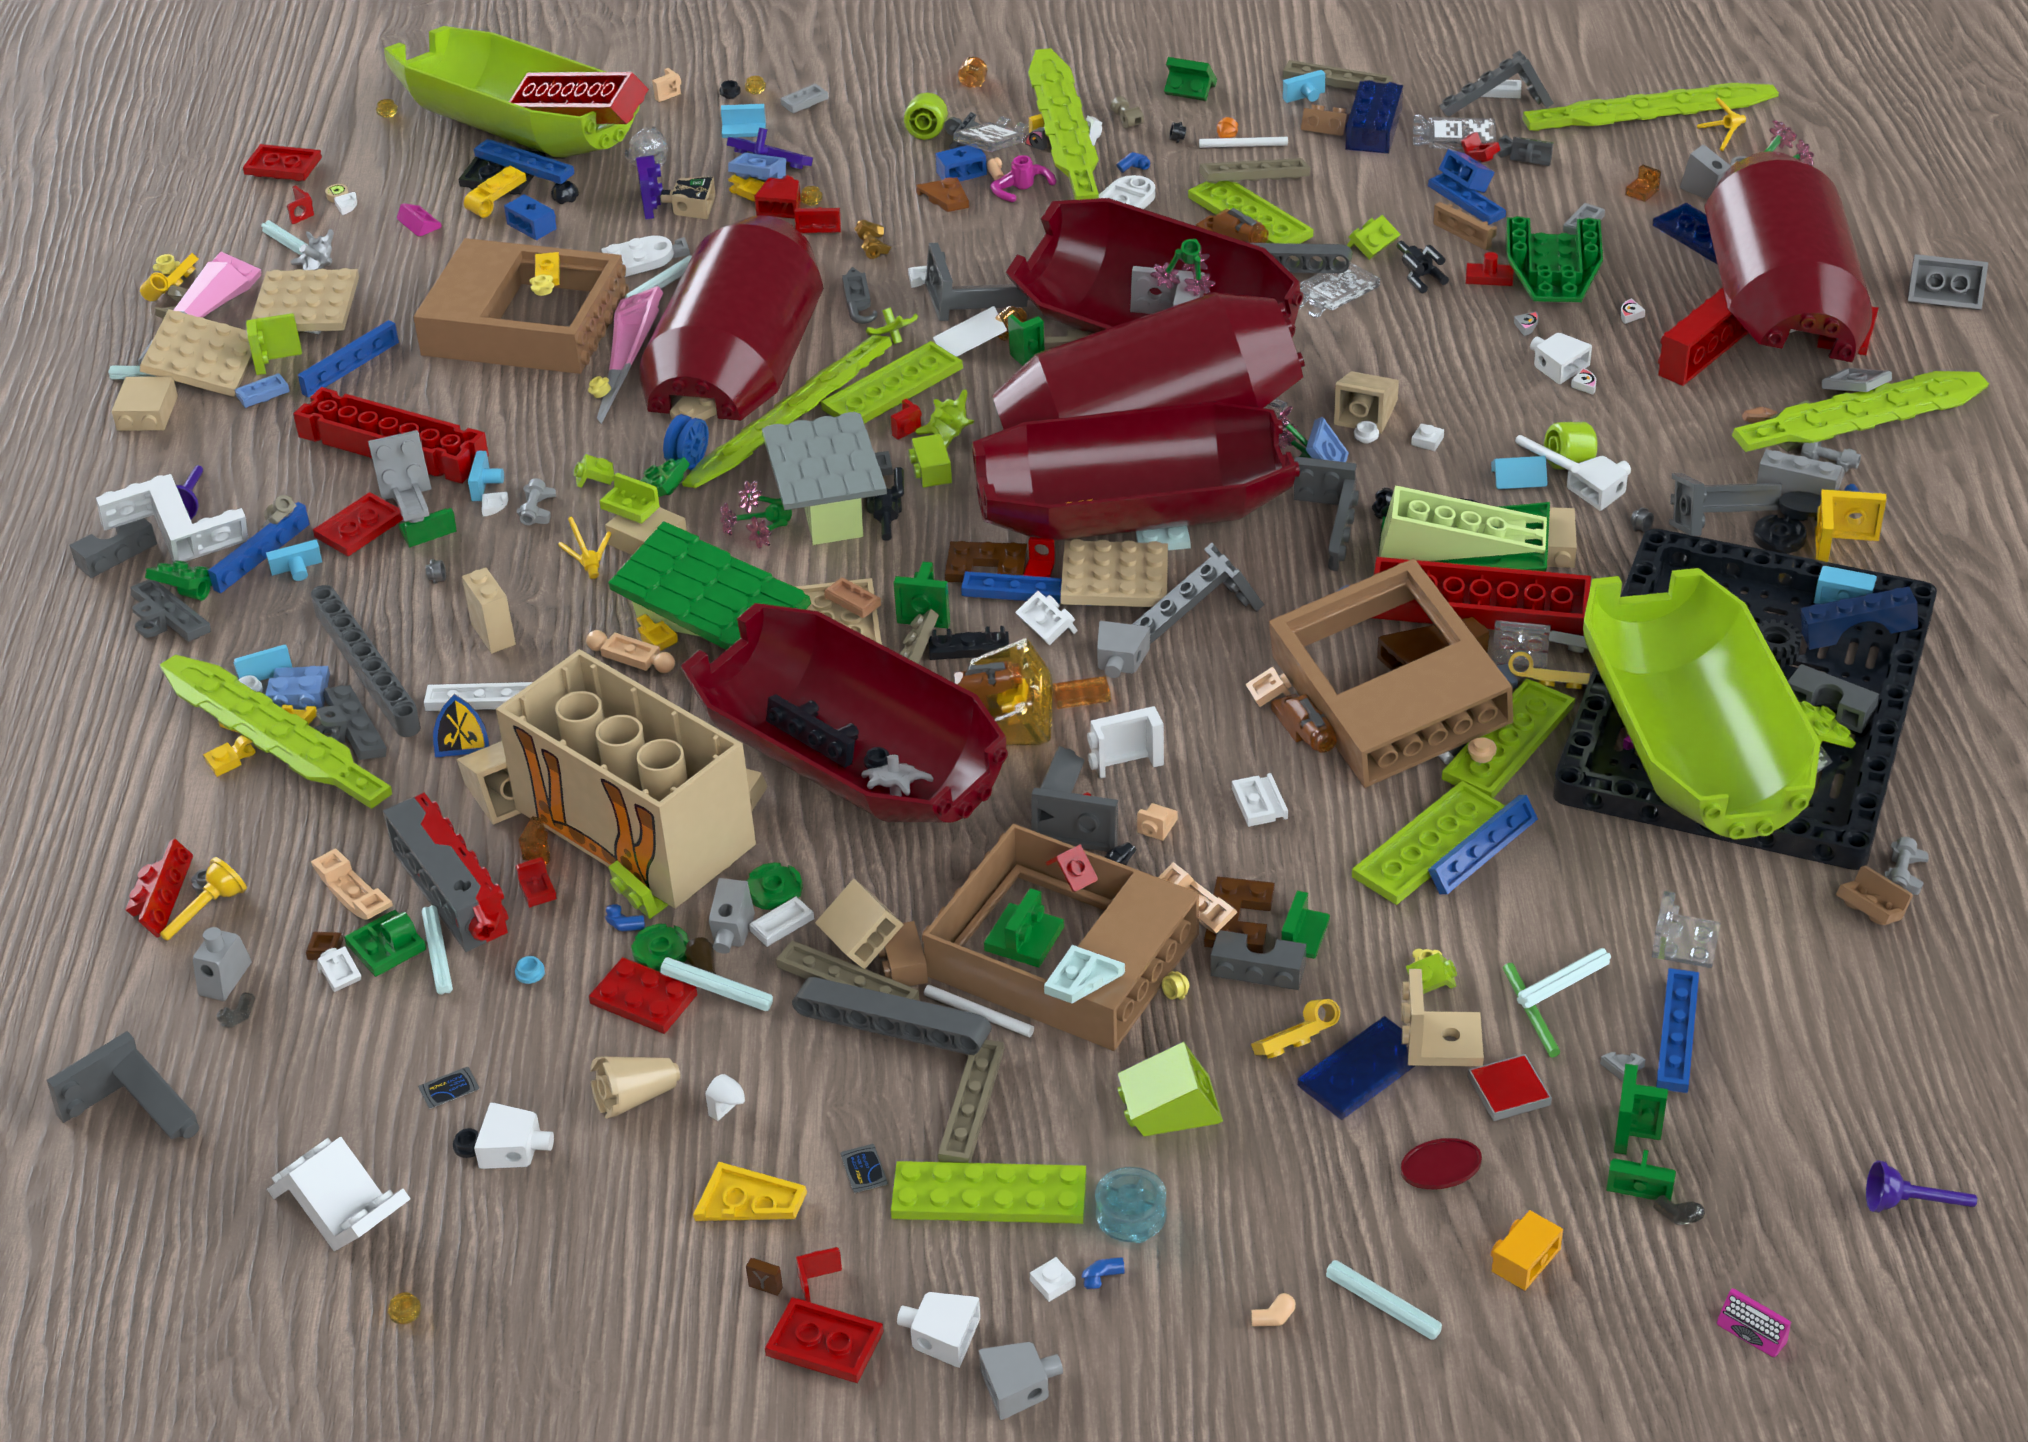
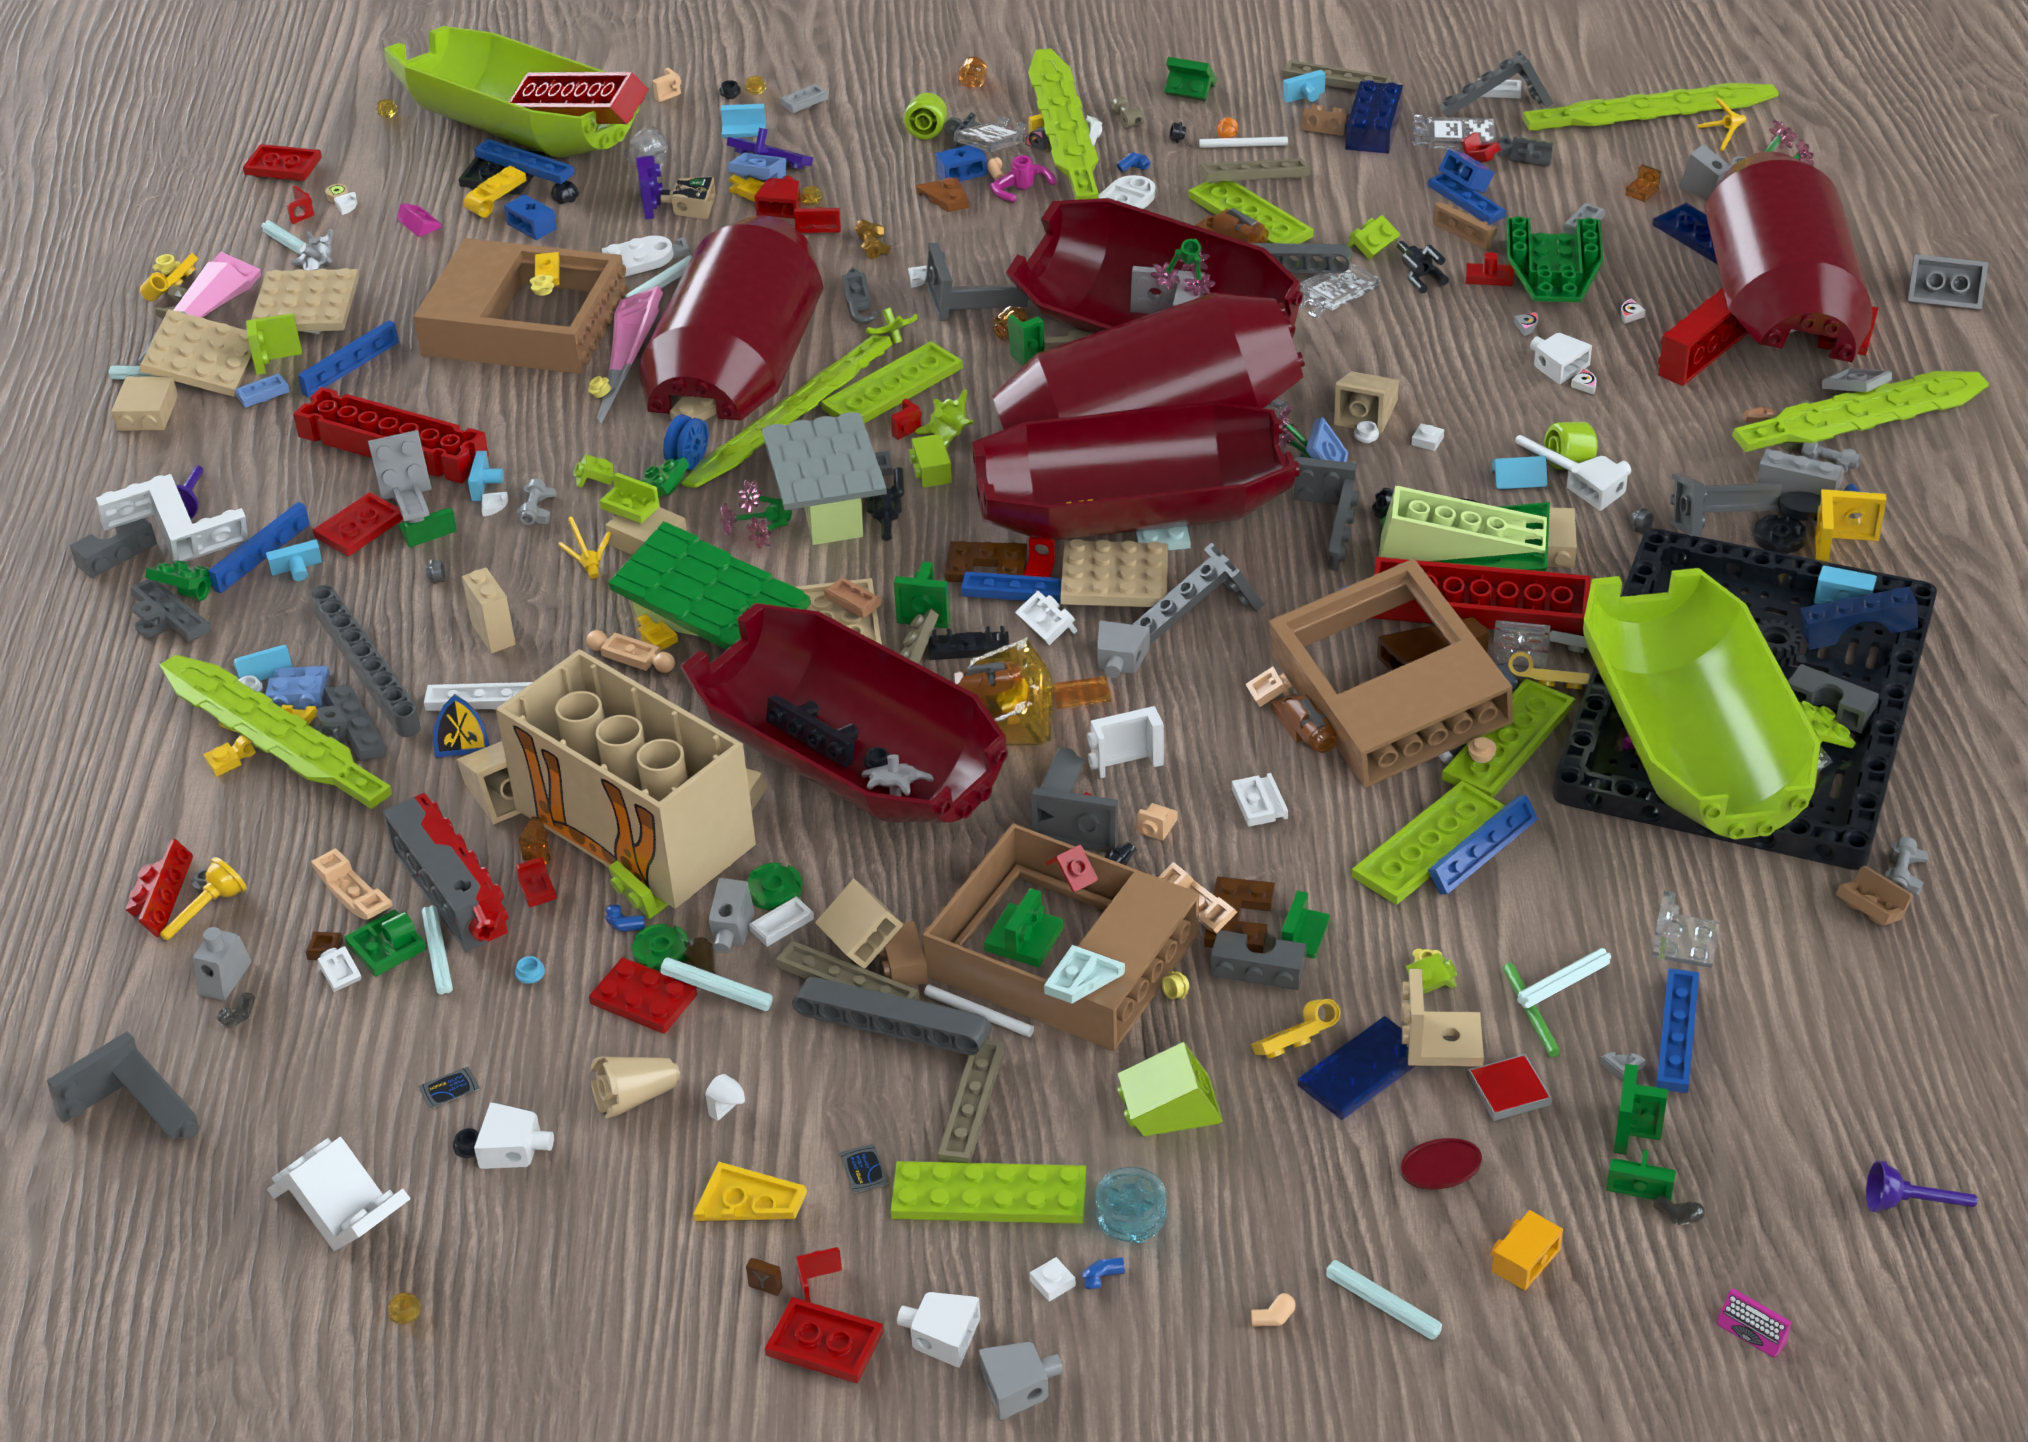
(278, 510): dark tan piece -> none
(971, 332): white sticker -> none

